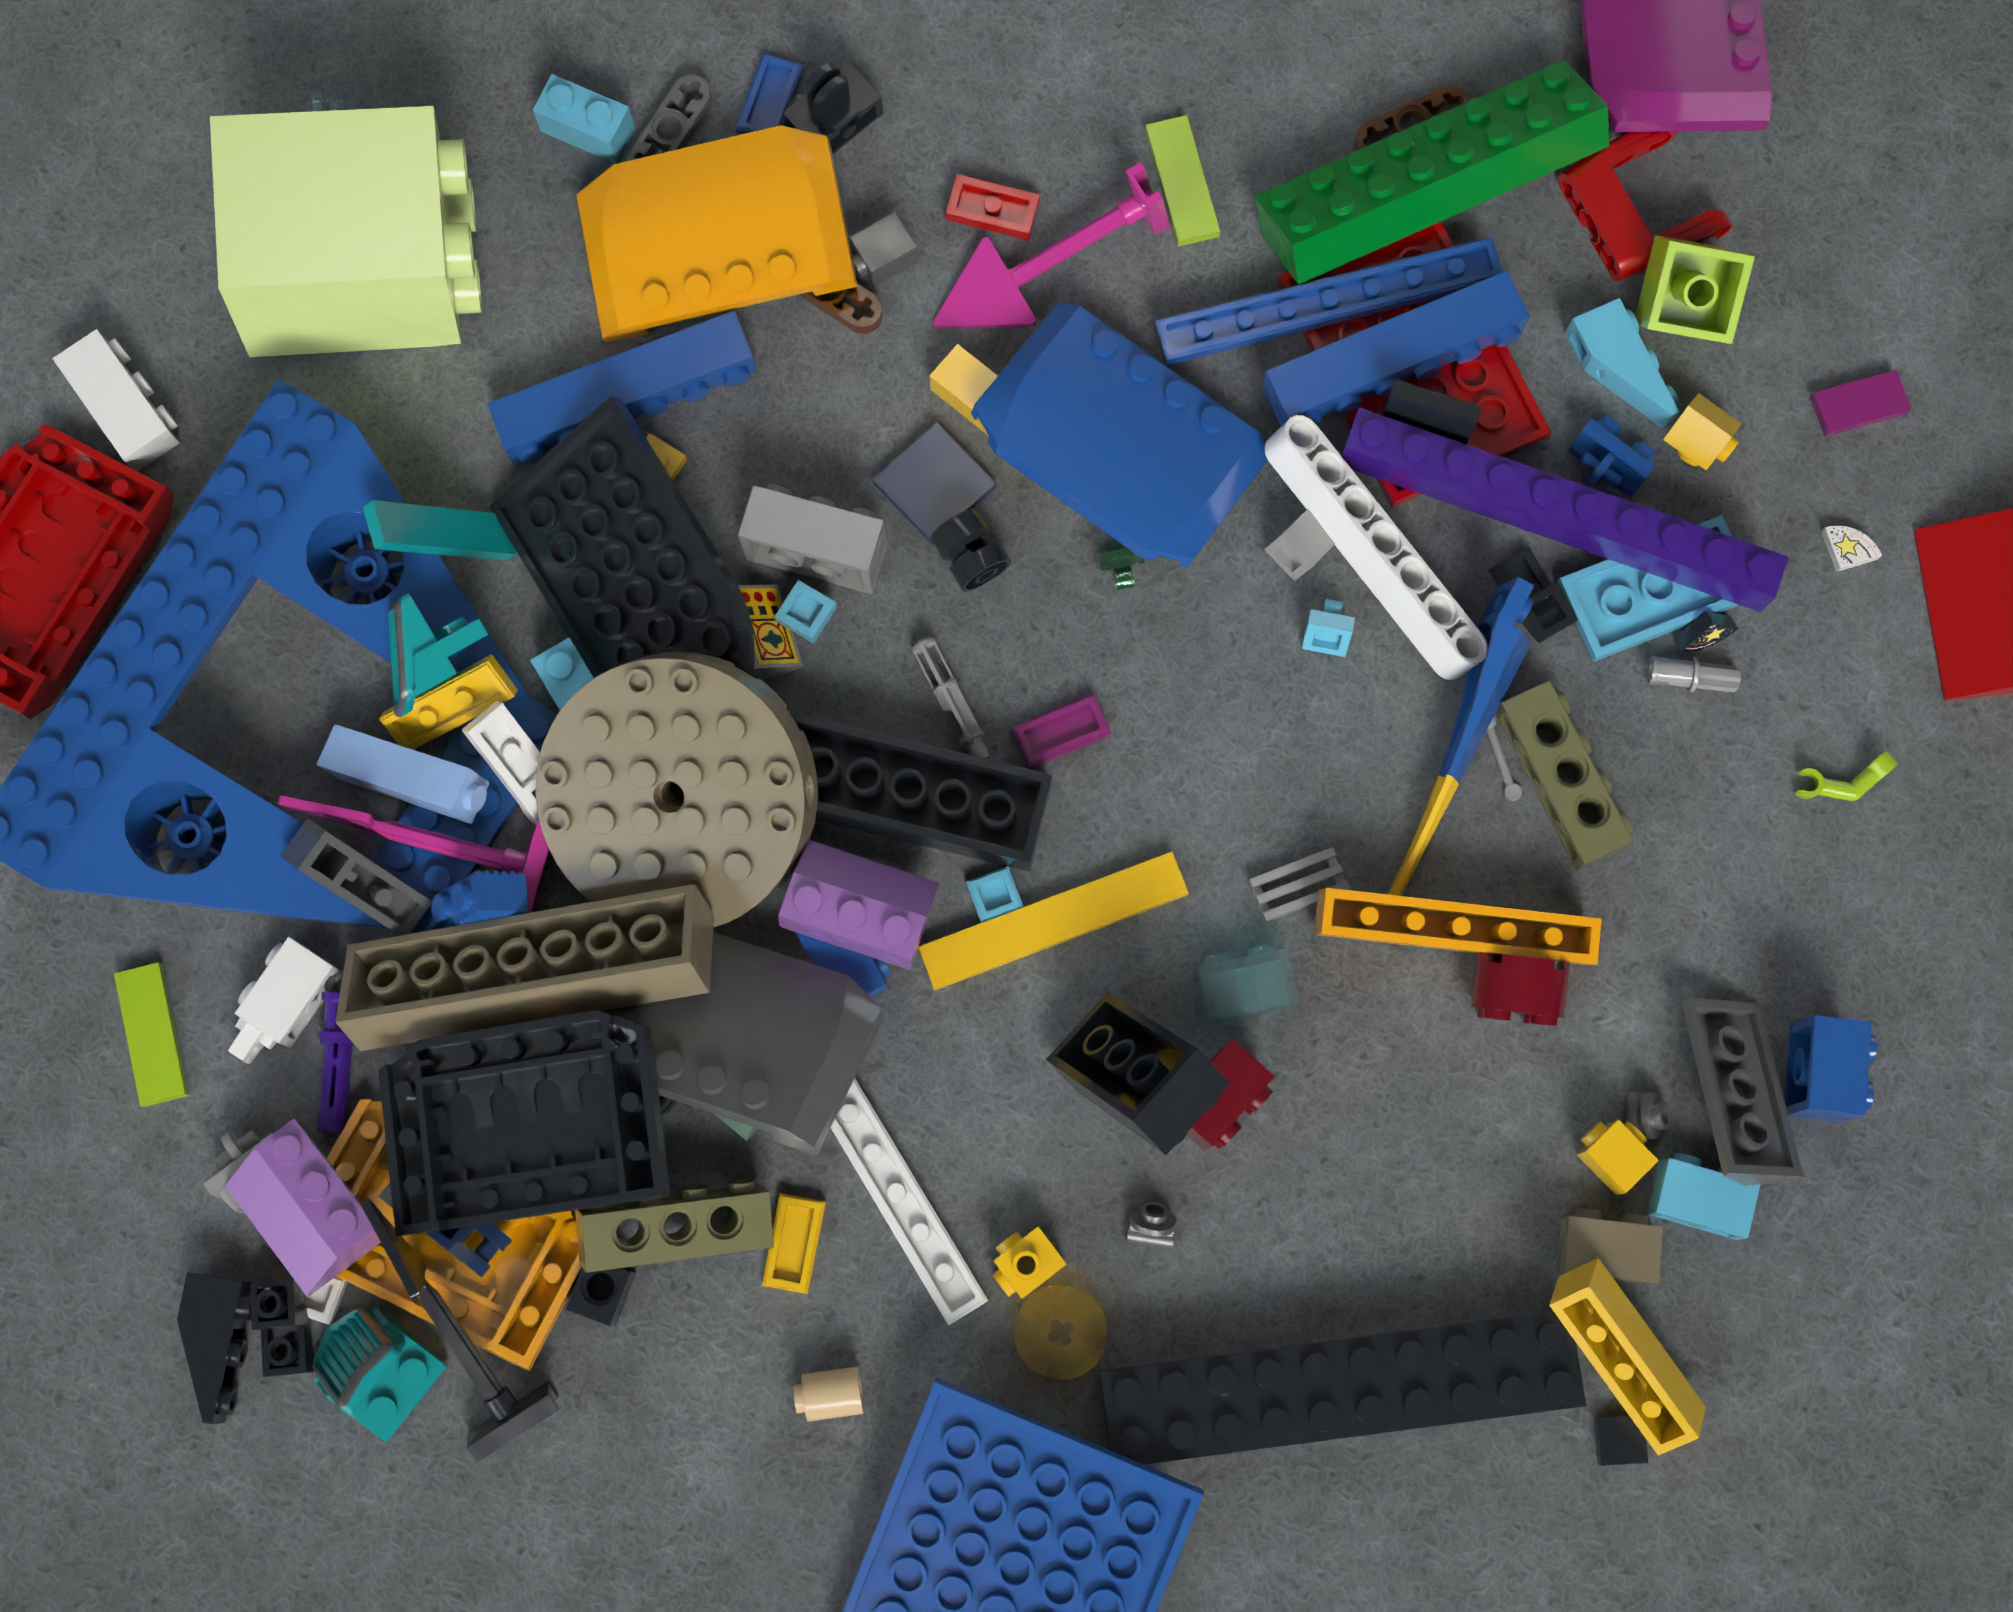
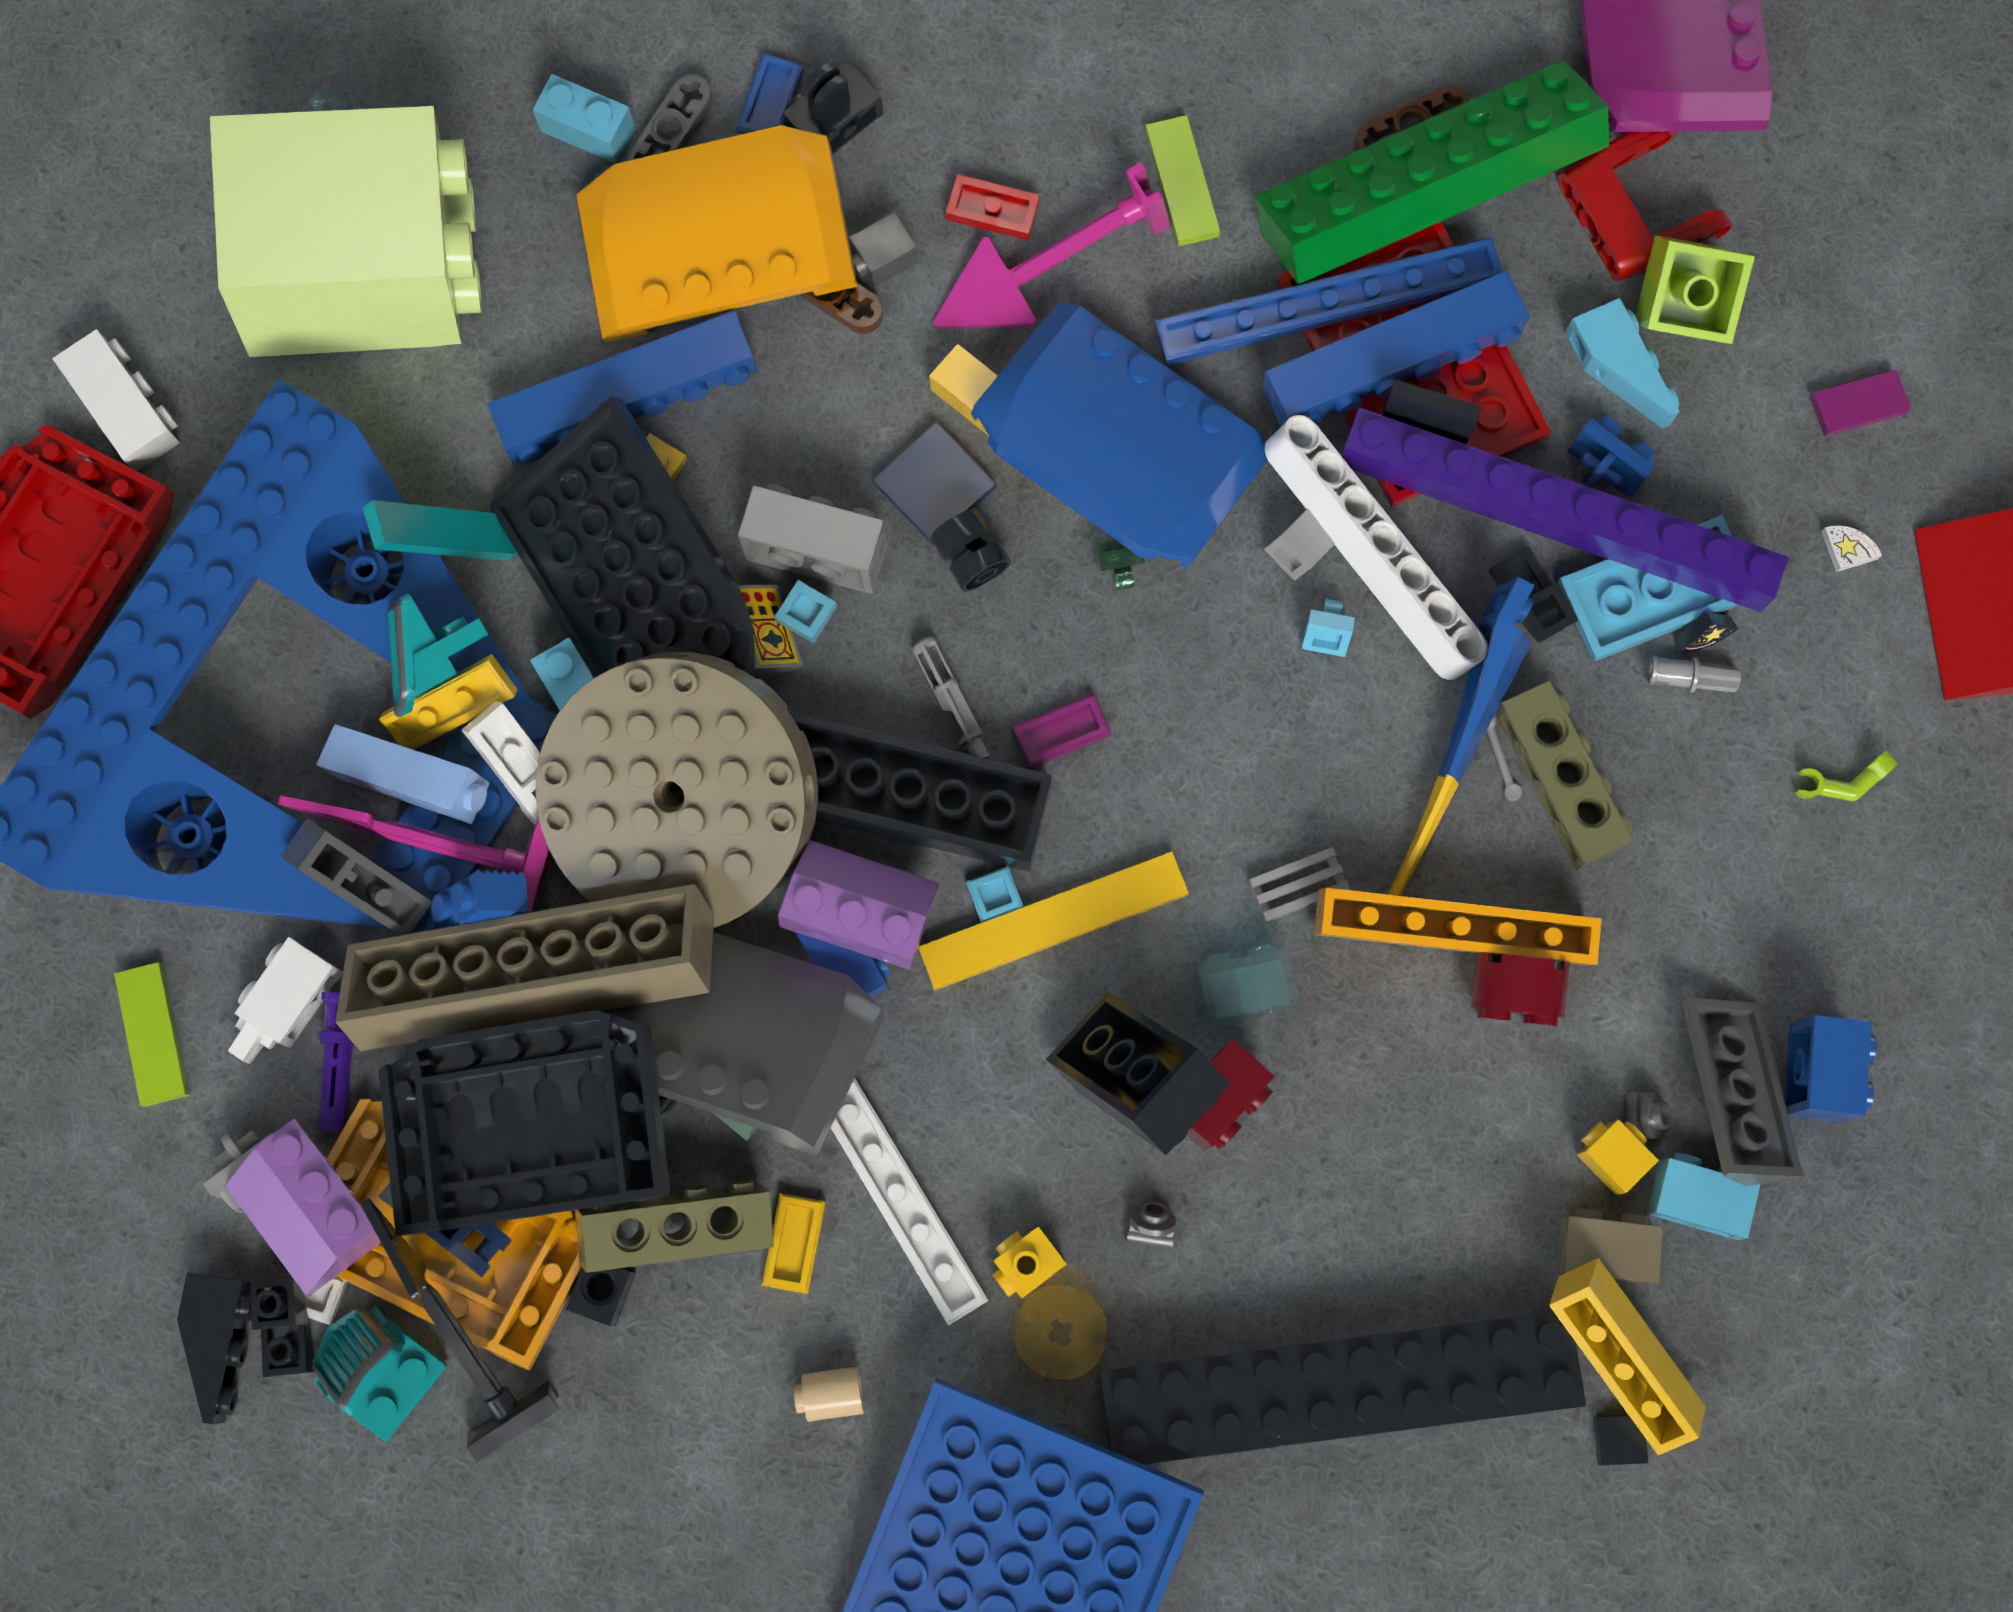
(1703, 433): yellow brick -> none

